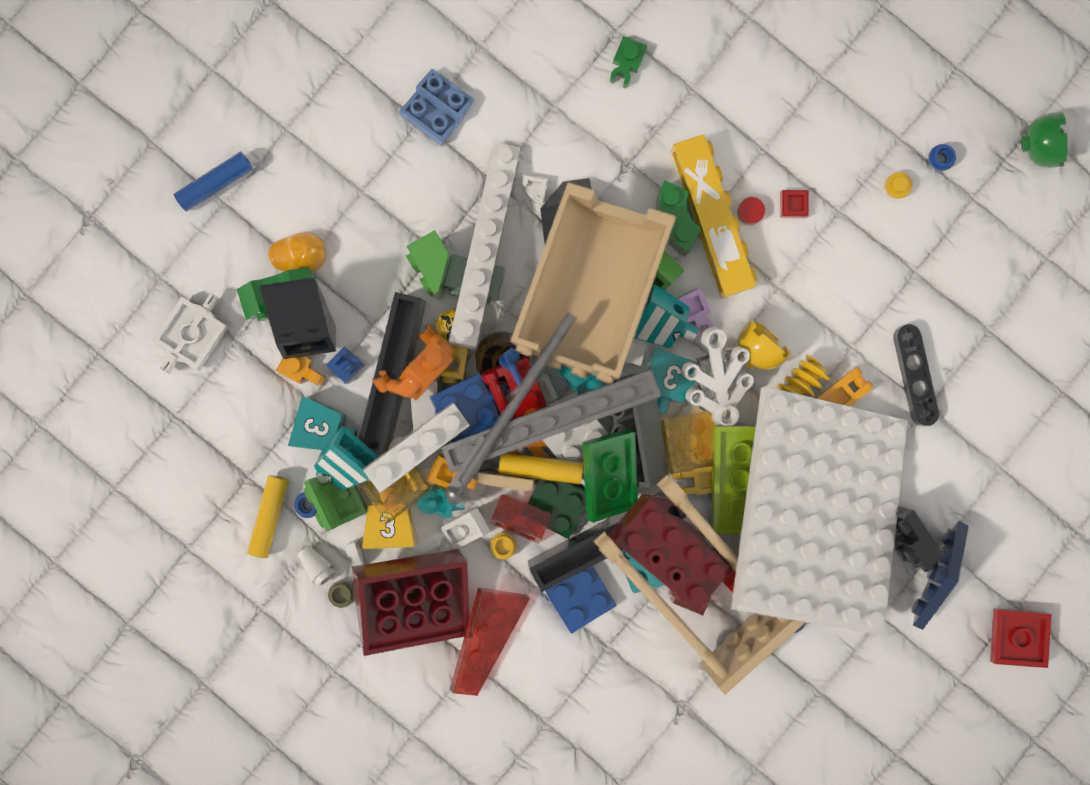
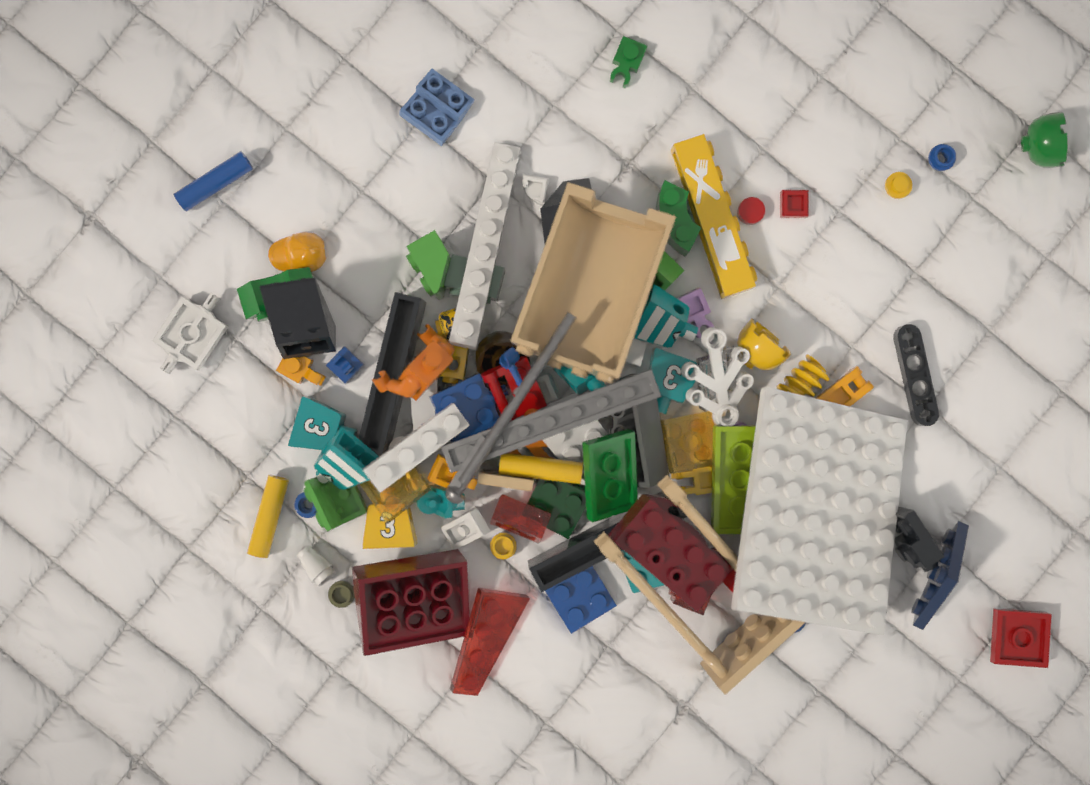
(354, 550): white tile -> none

